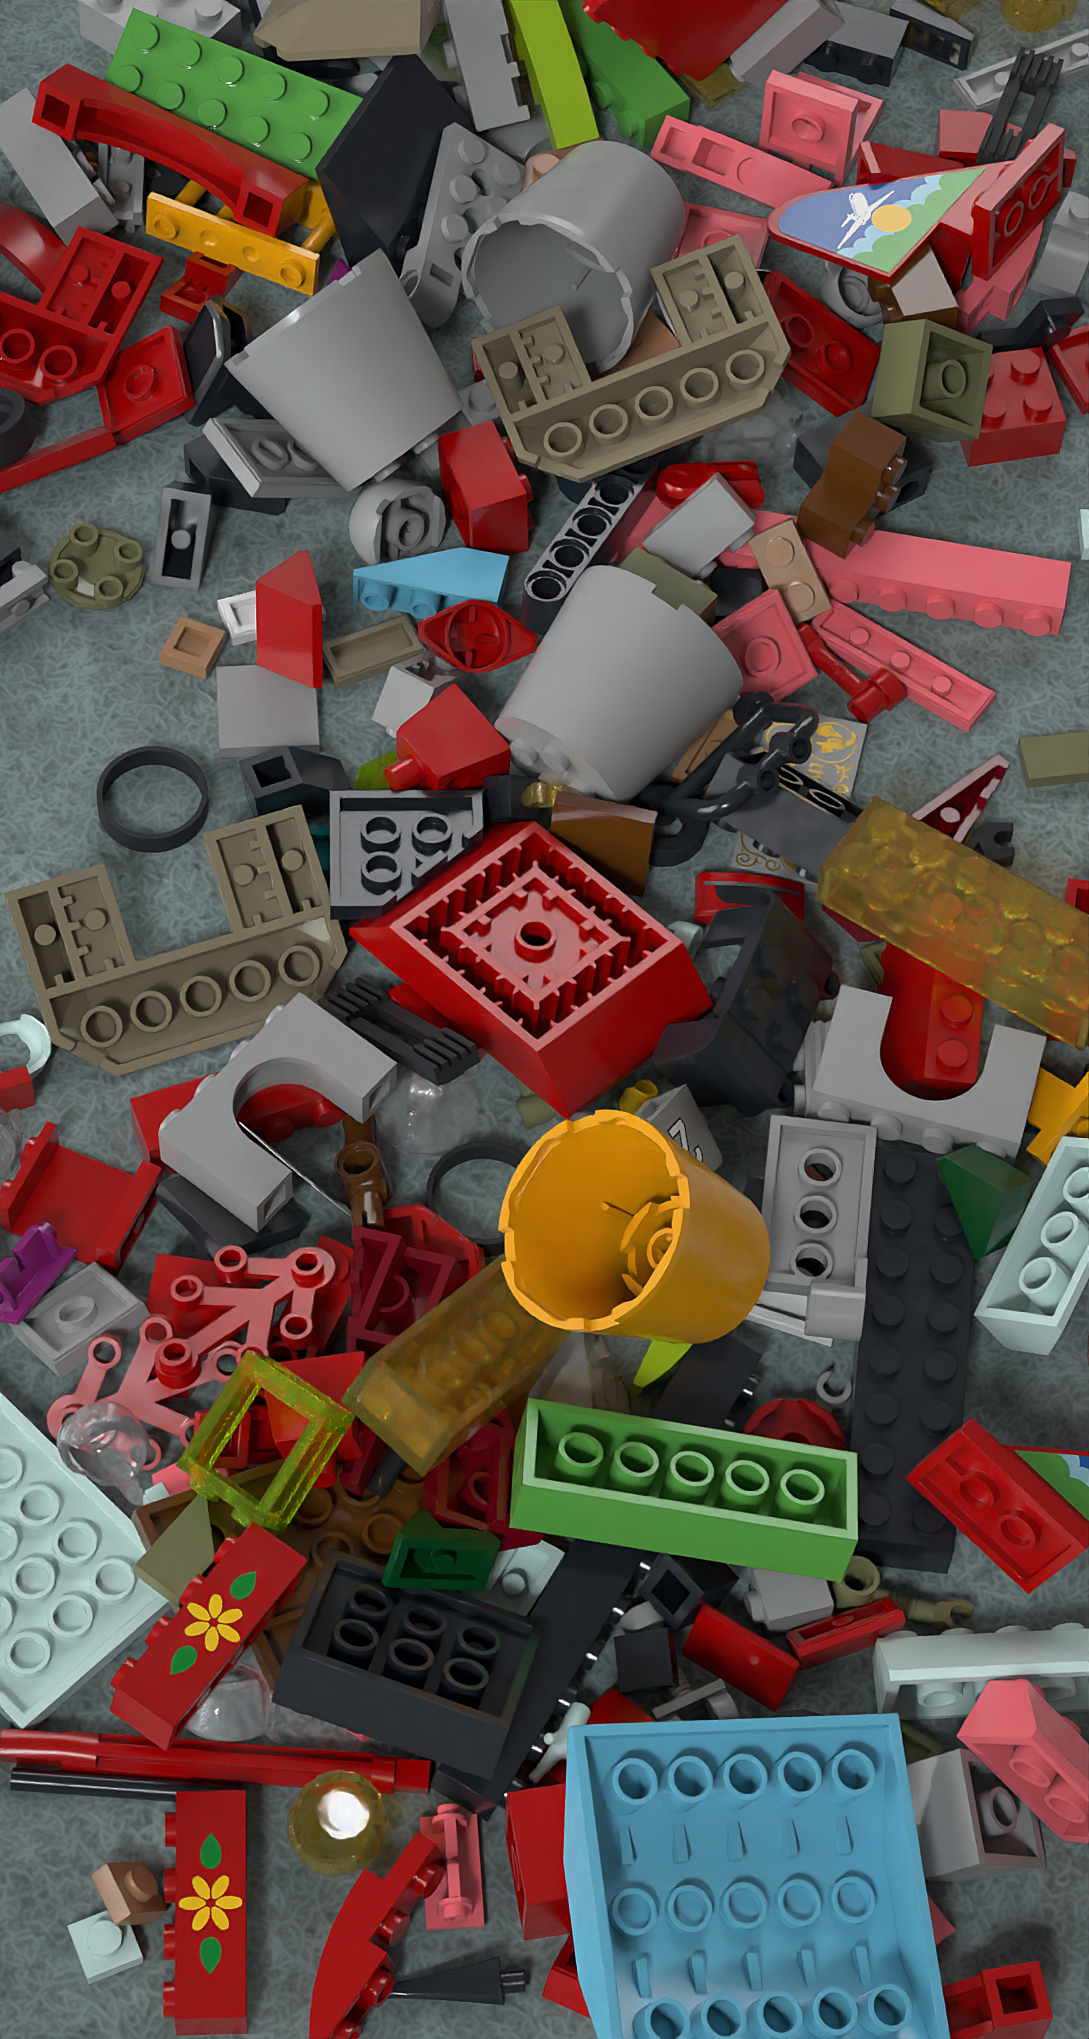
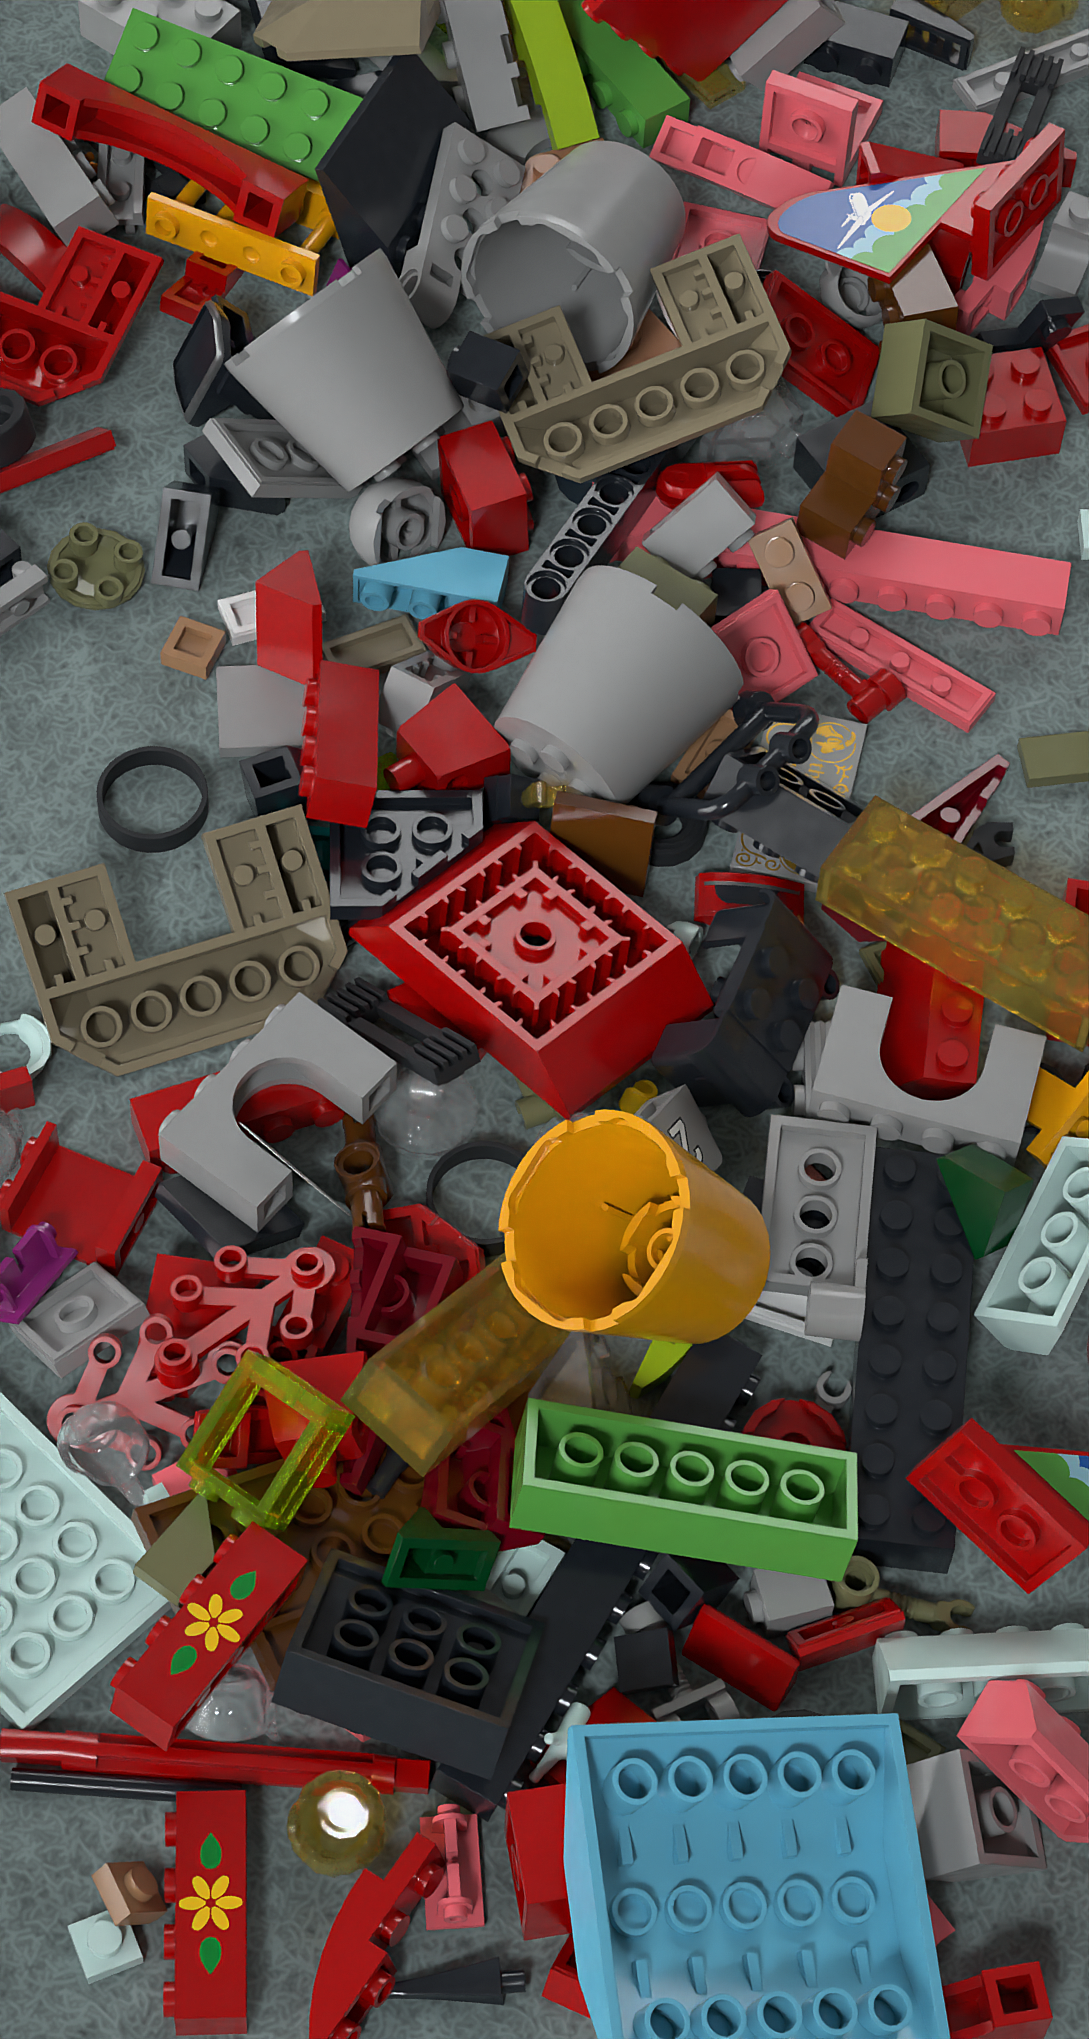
(146, 386): red tile -> none
(340, 743): none -> red brick
(487, 371): none -> black brick

